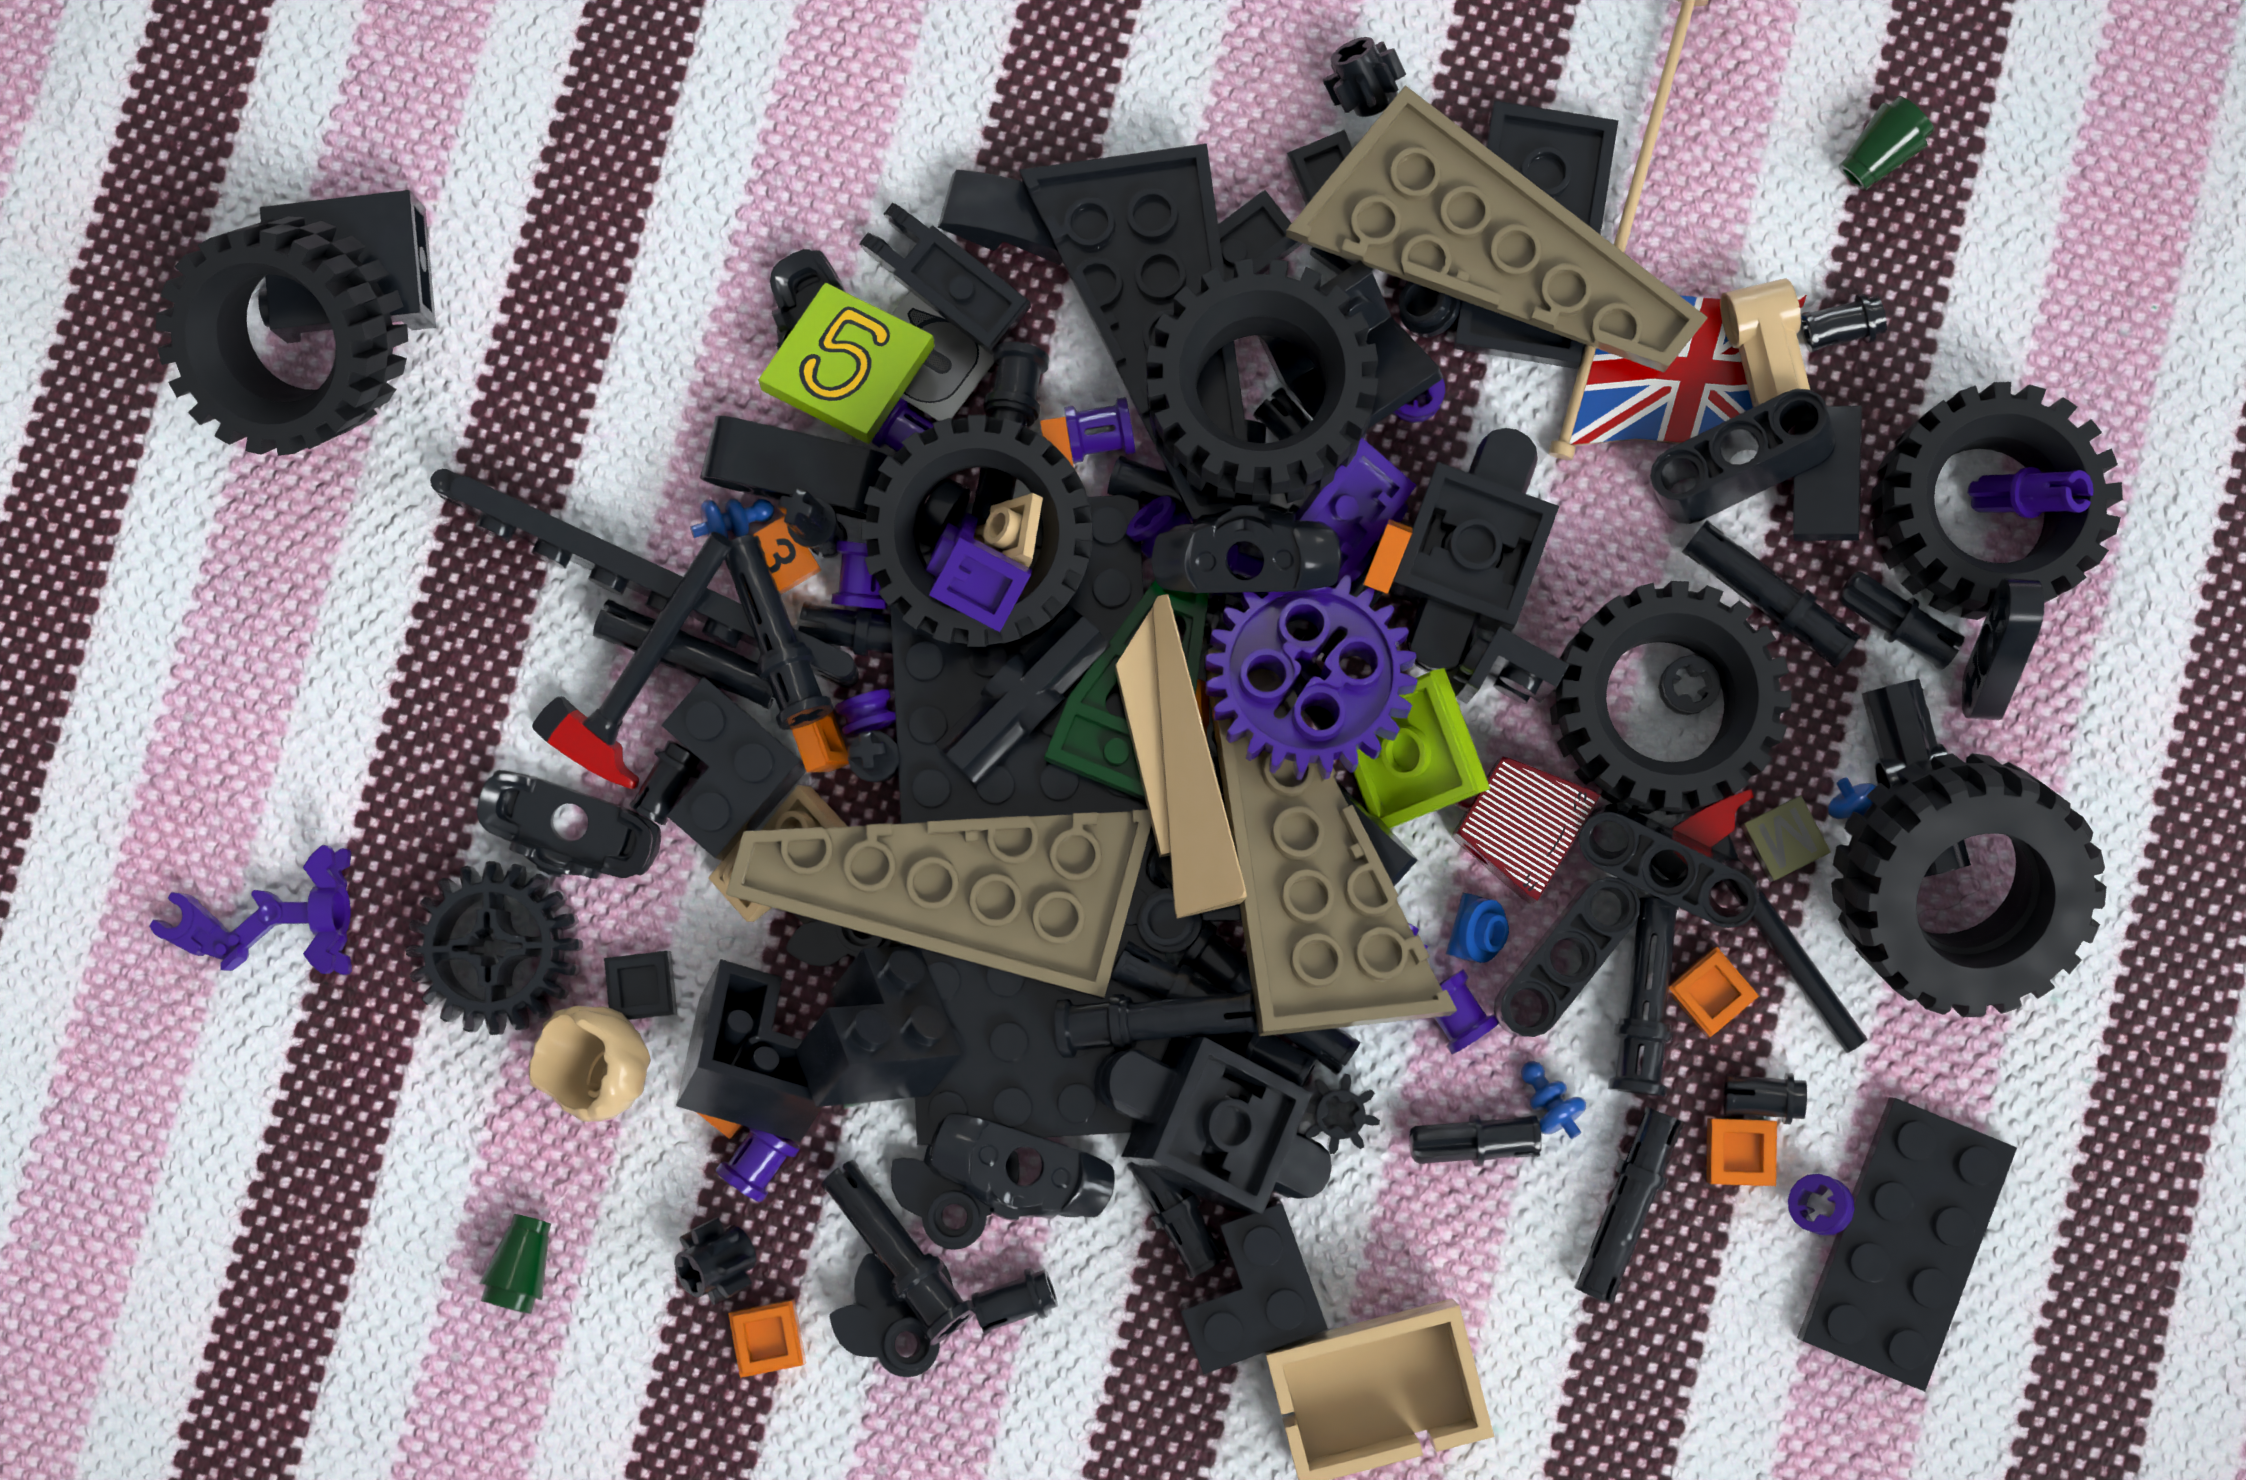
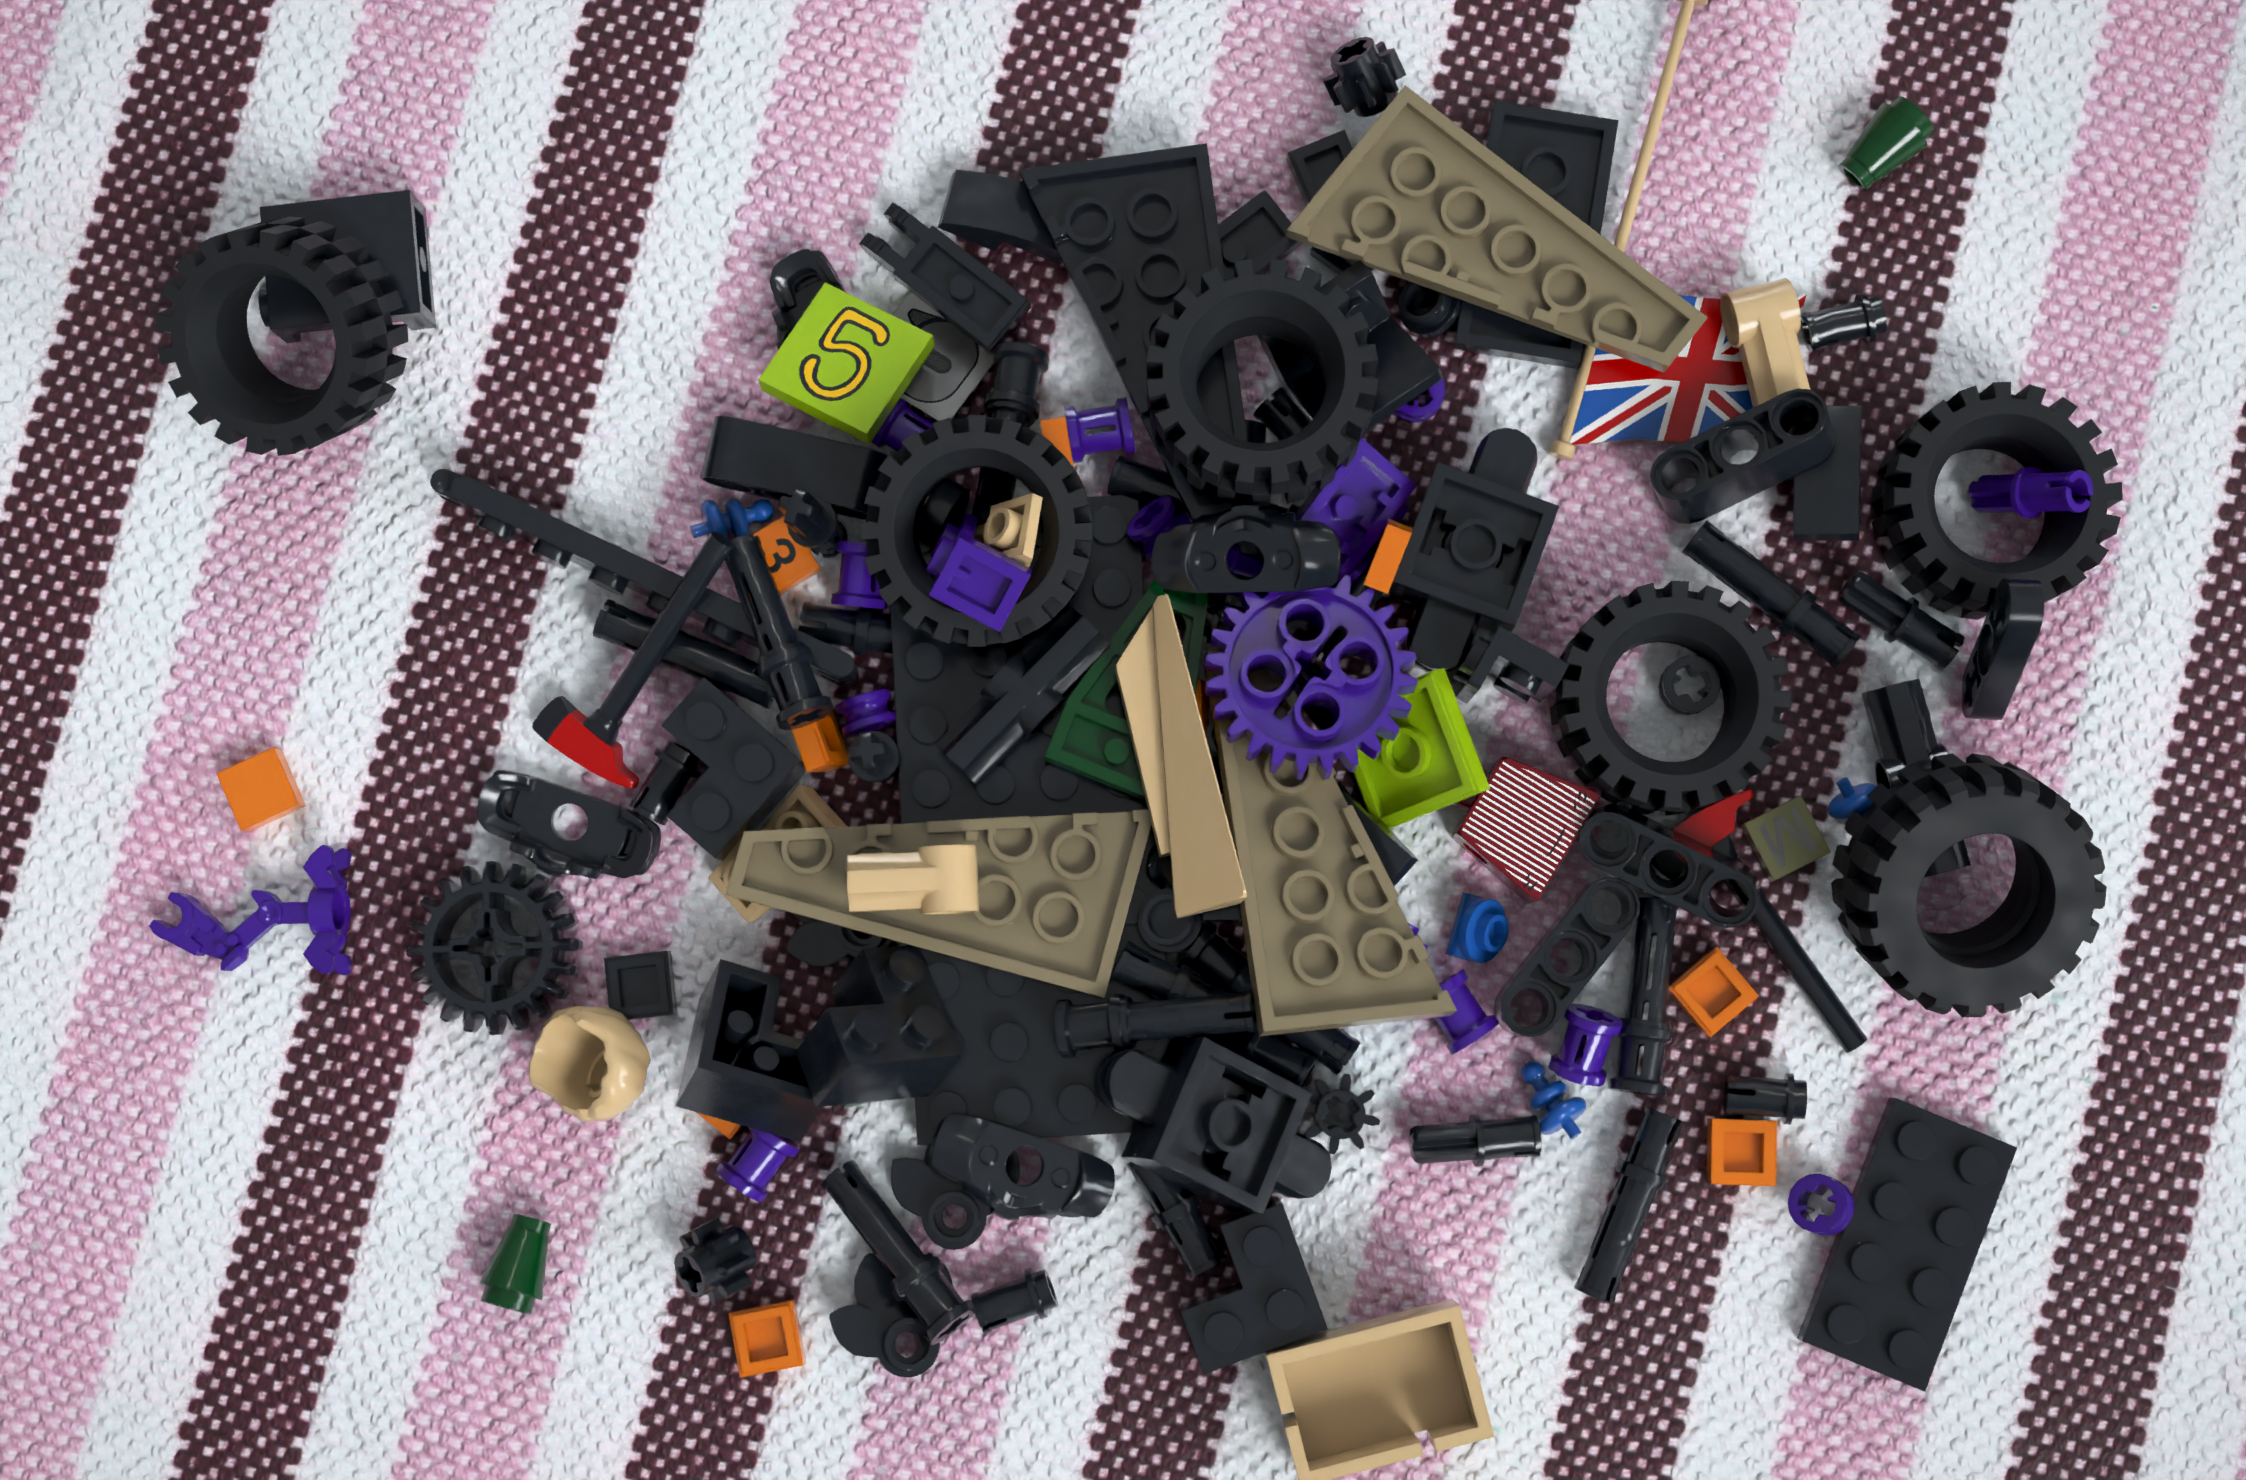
(261, 789): none -> orange tile
(930, 880): none -> tan piece
(1585, 1066): none -> dark purple bush

